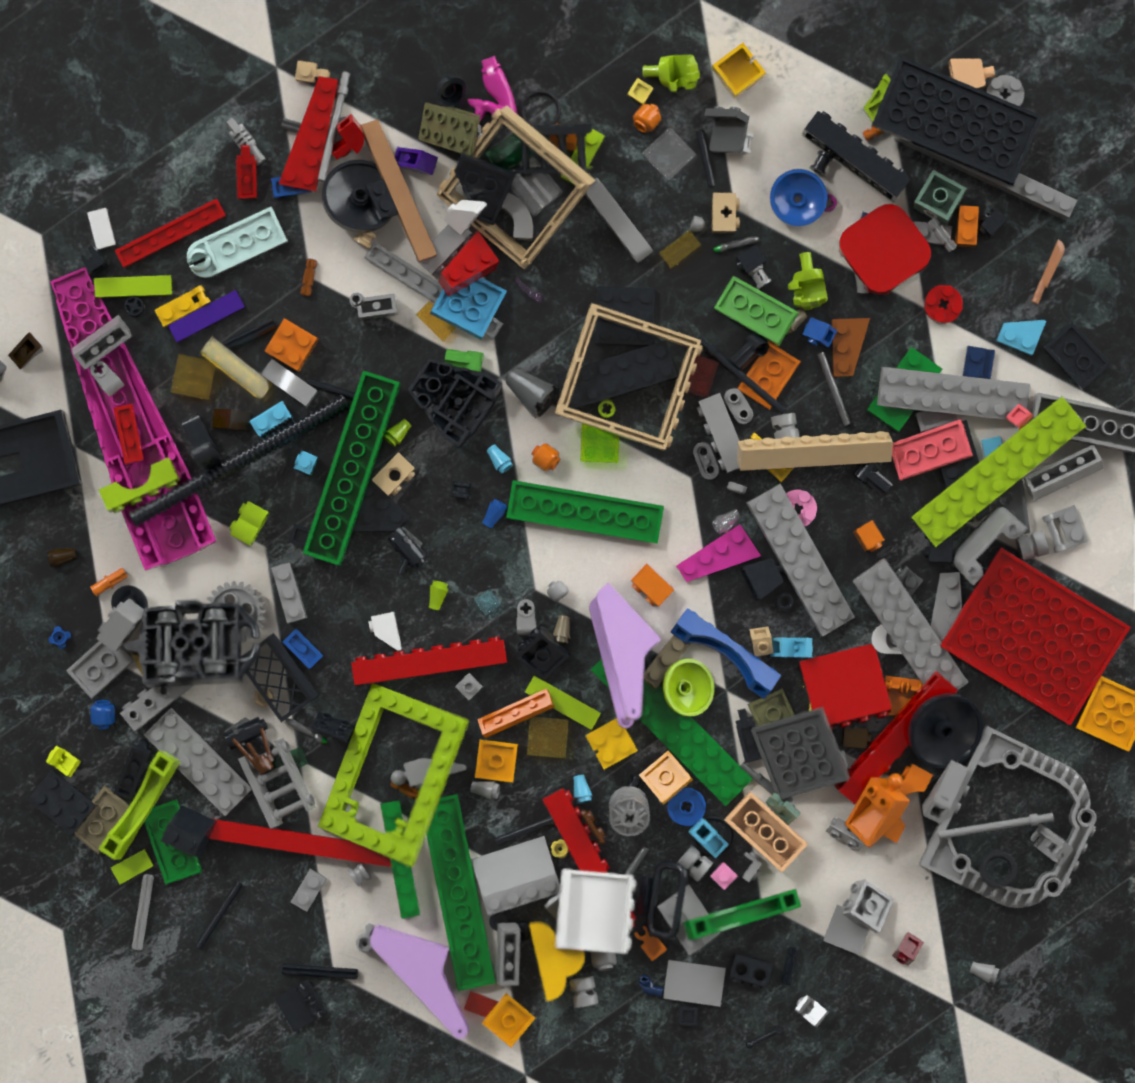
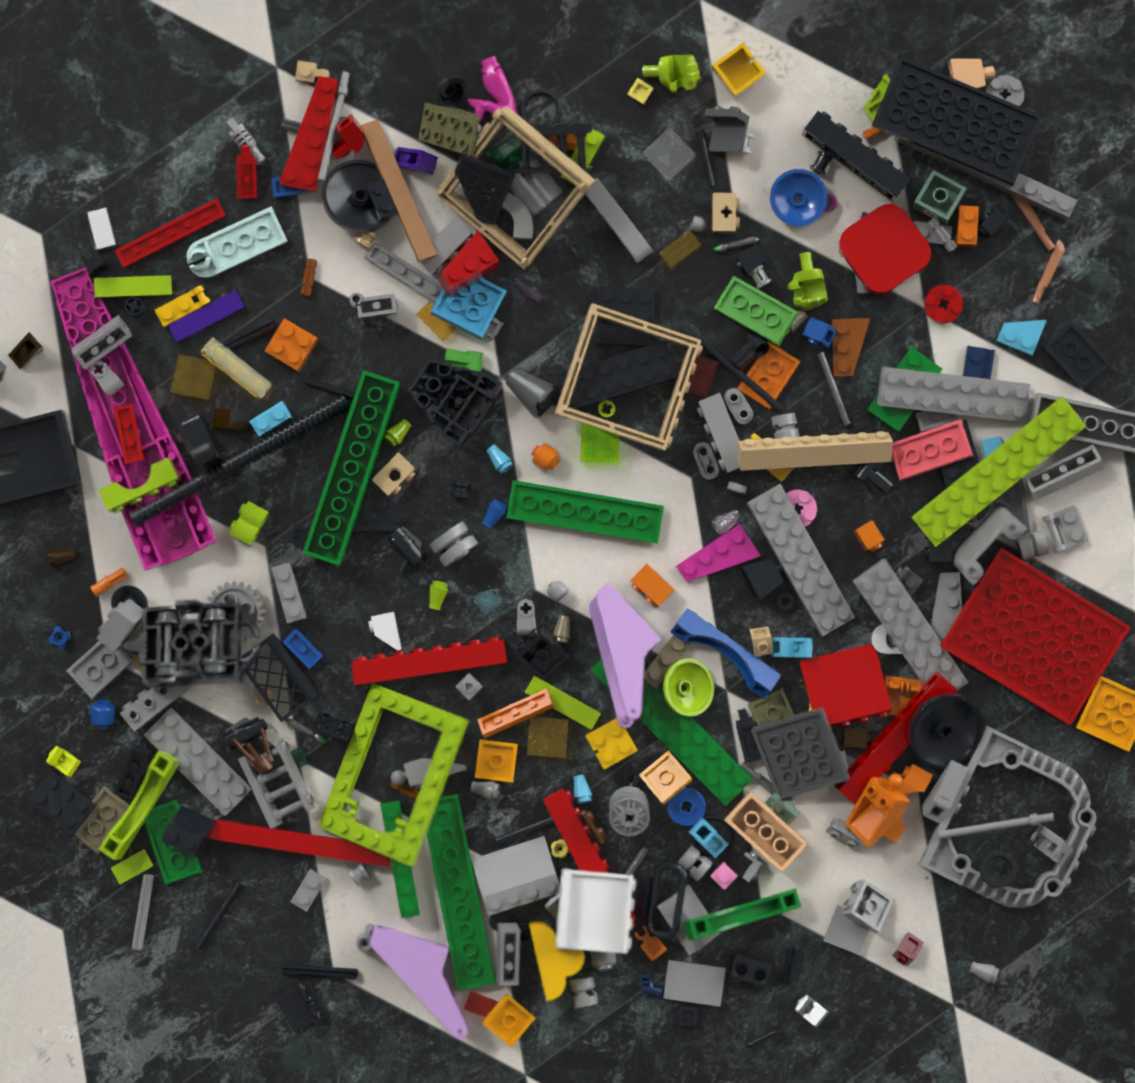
(289, 383): light grey slope -> none
(306, 462): medium azure brick -> none
(455, 546): none -> light grey wheel
(463, 214): white slope -> none
(647, 118): orange head -> none
(1019, 416): coral tile -> none
(1034, 221): none -> nougat piece

